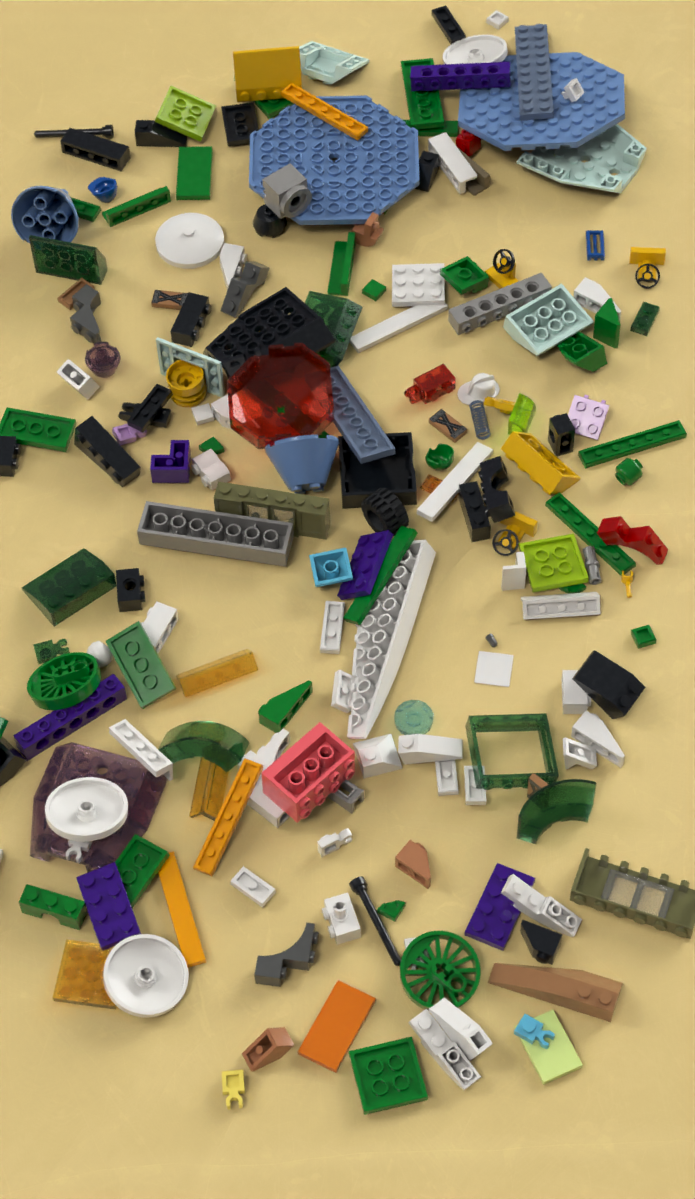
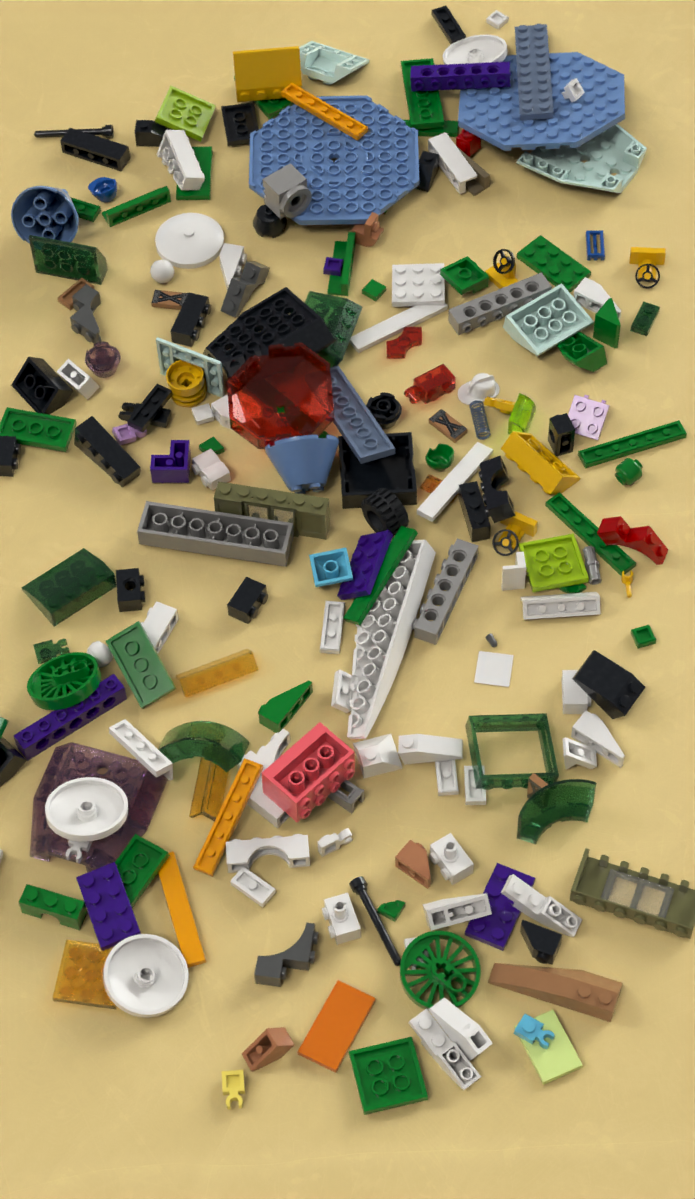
(41, 386): none -> black slope
(162, 271): none -> white piece
(181, 160): none -> white wedge
(244, 852): none -> white arch
(247, 600): none -> black brick
(333, 266): none -> dark purple tile
(385, 409): none -> black cone
(409, 338): none -> clear red tile
(413, 717): clear light blue tile -> none
(431, 630): none -> light grey brick
(451, 859): none -> white brick
(456, 910): none -> white slope
(553, 263): none -> green plate

